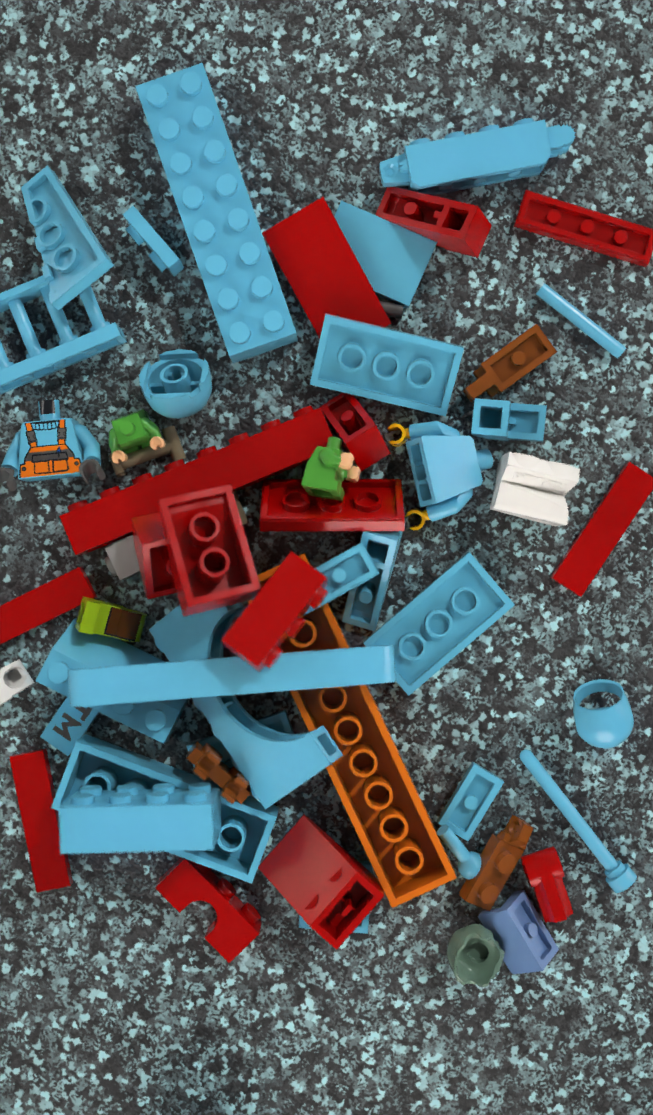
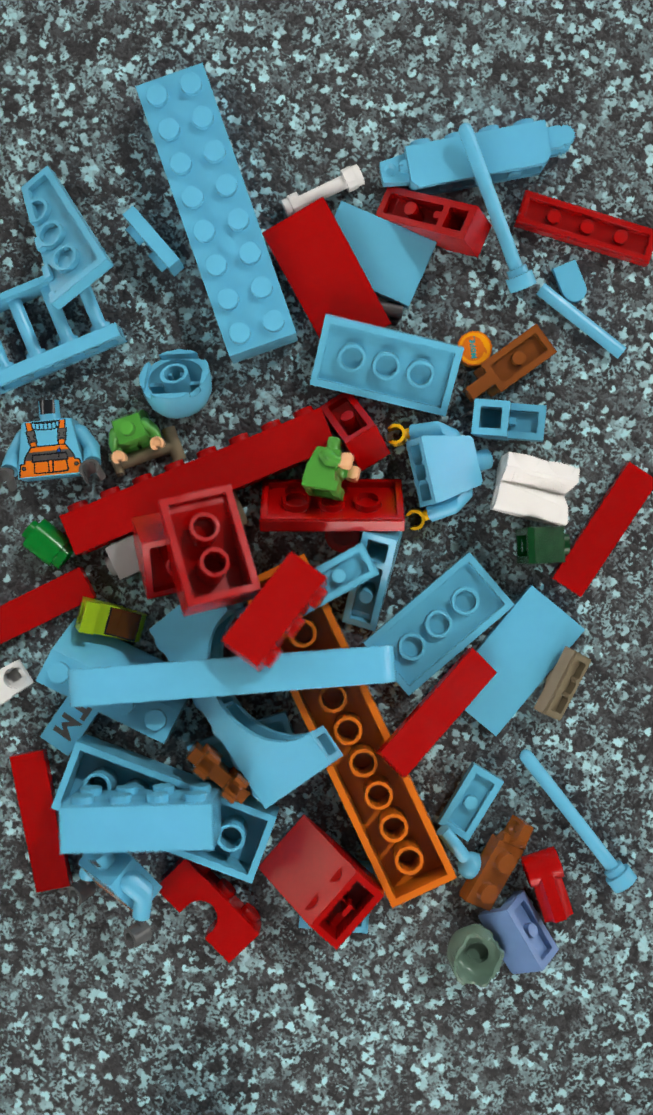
(47, 543): none -> green brick
(125, 881): none -> medium azure torso
(342, 540): none -> red tile
(350, 179): none -> white bar
(436, 712): none -> red tile
(476, 348): none -> orange tile
(518, 275): none -> medium azure piece
(522, 652): none -> medium azure tile
(541, 545): none -> dark green slope
(562, 683): none -> dark tan plate
(570, 281): none -> medium azure piece
(606, 725): medium azure helmet -> none

